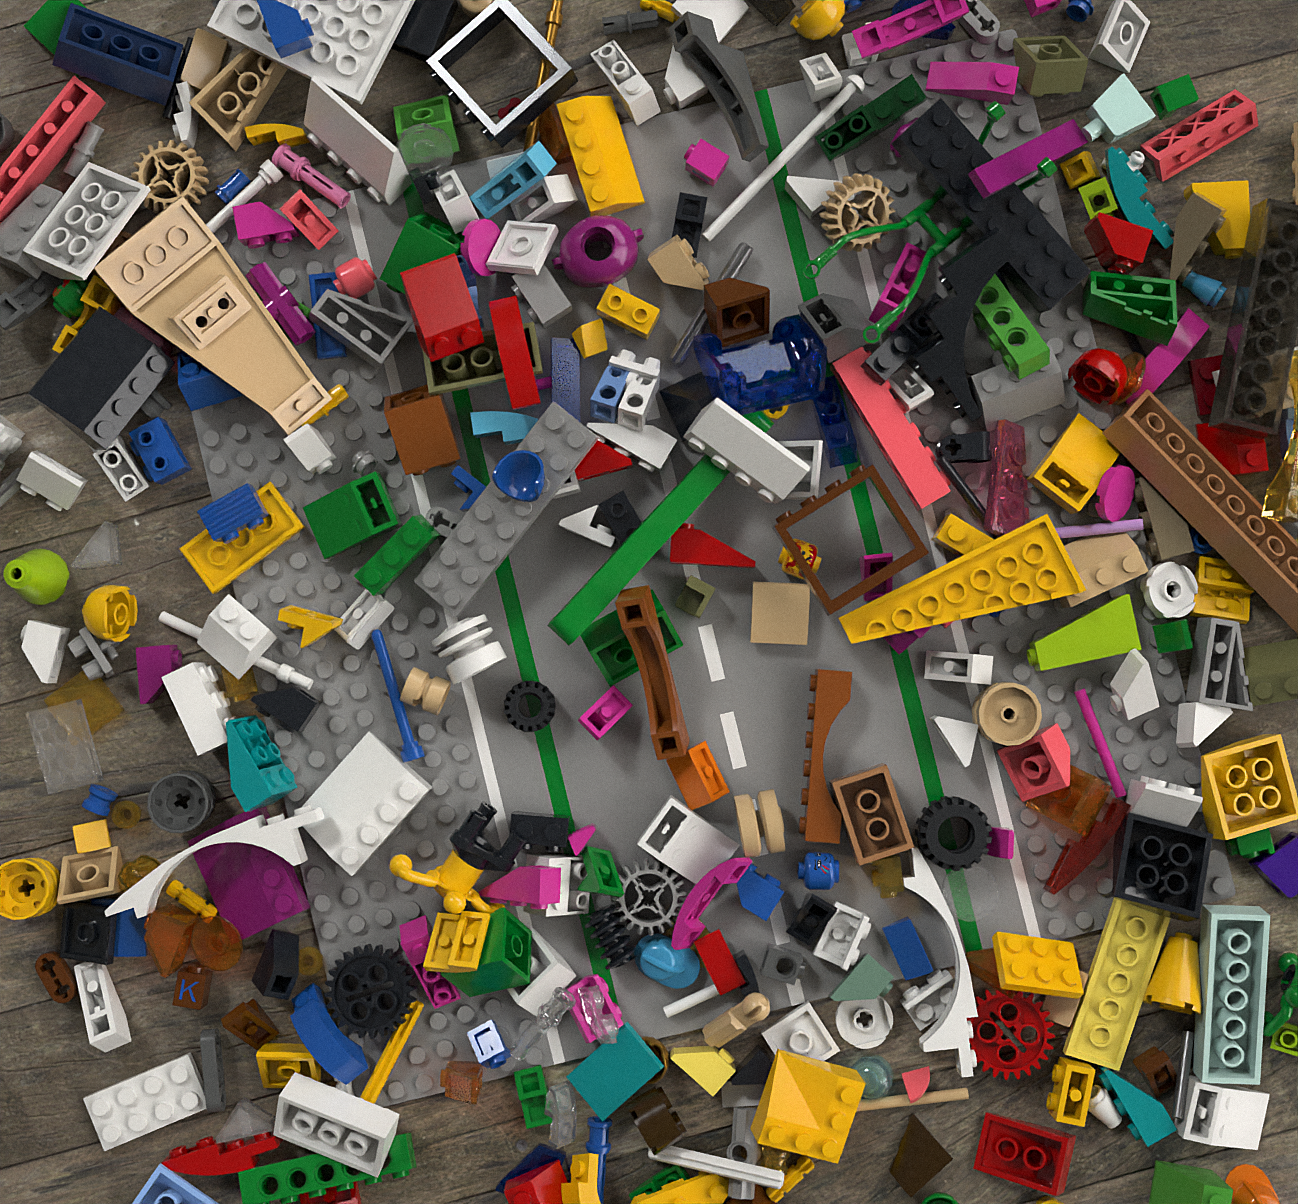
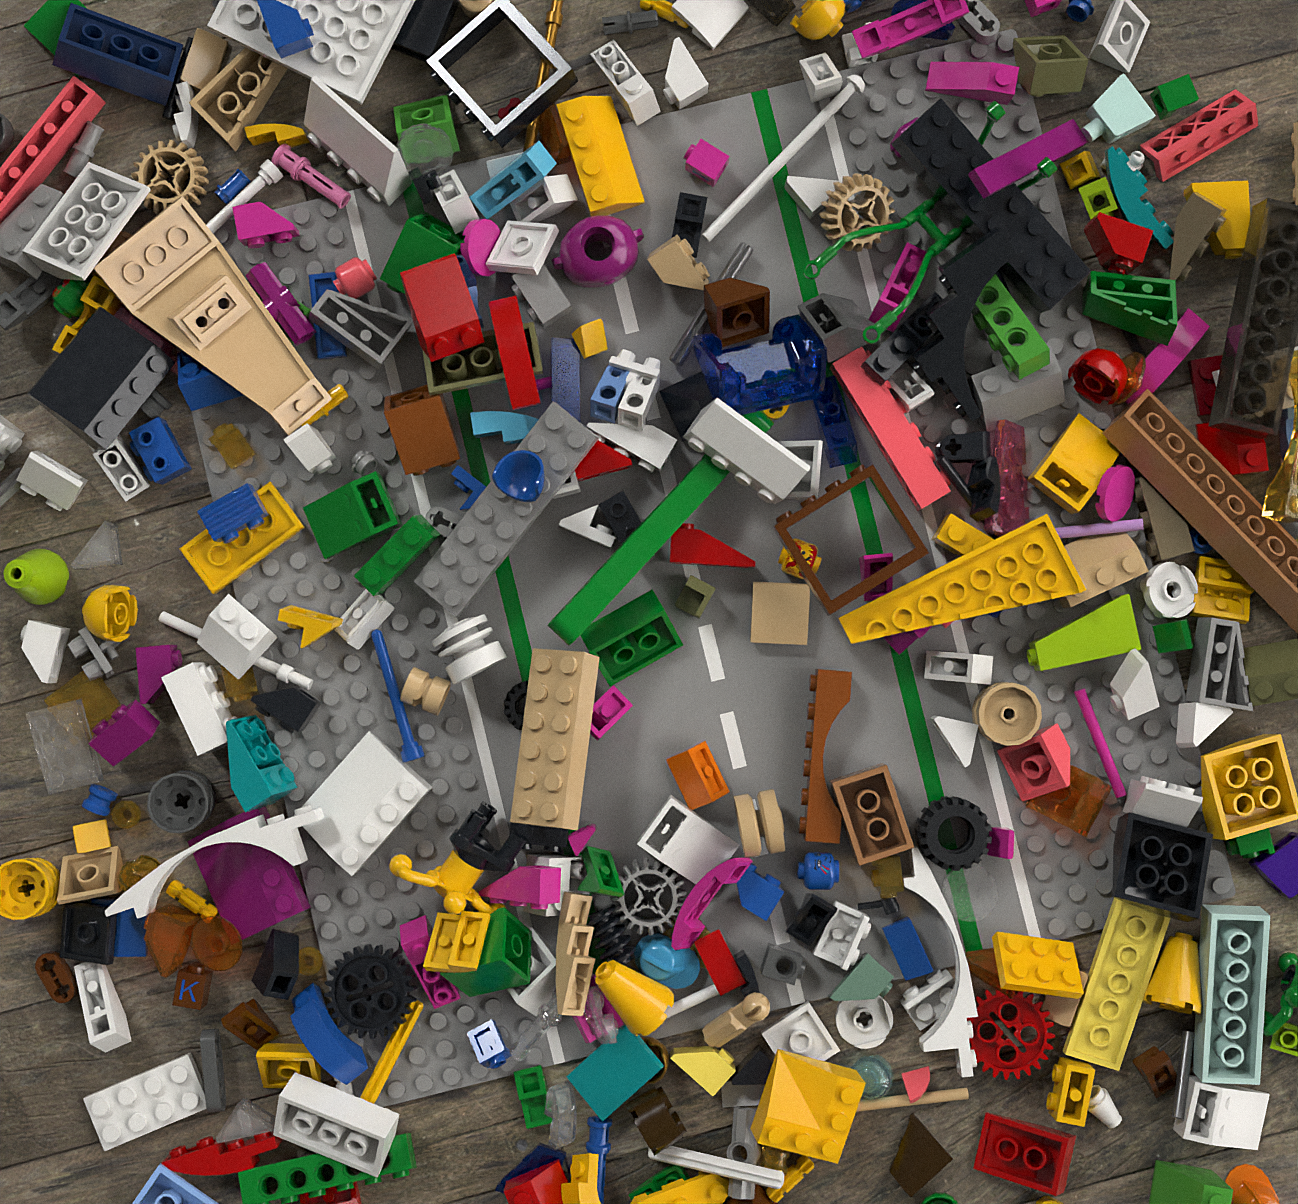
(124, 732): none -> magenta brick
(232, 444): none -> clear yellow bracket
(309, 219): coral slope -> none
(462, 1080): clear orange slope -> none
(555, 739): none -> tan brick
(572, 959): none -> tan slope
(628, 311): yellow brick -> none
(634, 997): none -> yellow cone
(644, 634): dark orange arch -> none
(725, 76): dark grey arch -> none
(871, 119): dark green slope -> none
(889, 905): none -> black hand
(985, 484): none -> black slope
(1078, 855): clear red slope -> none
(1146, 1114): teal slope -> none
(1204, 288): dark azure cone -> none

